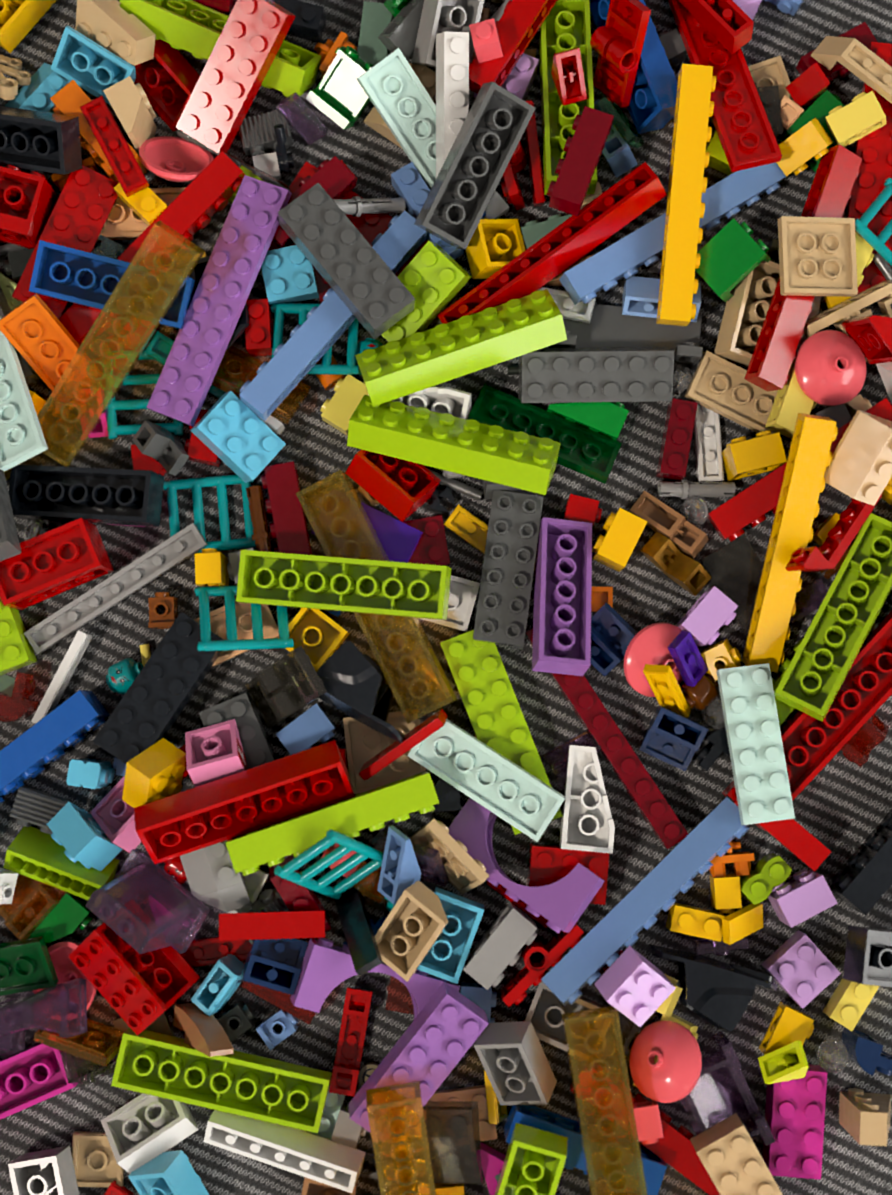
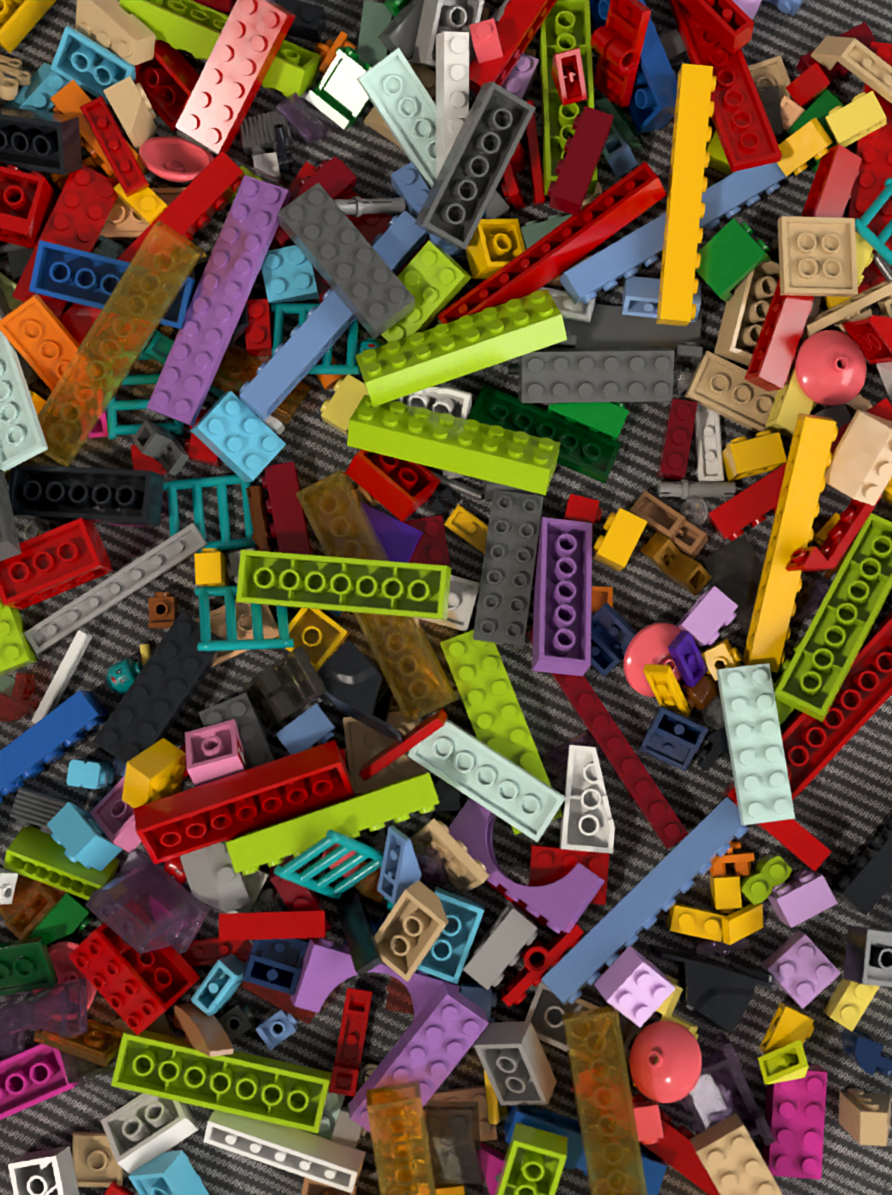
(832, 1055): clear hat -> none
(865, 739): clear red brick -> none

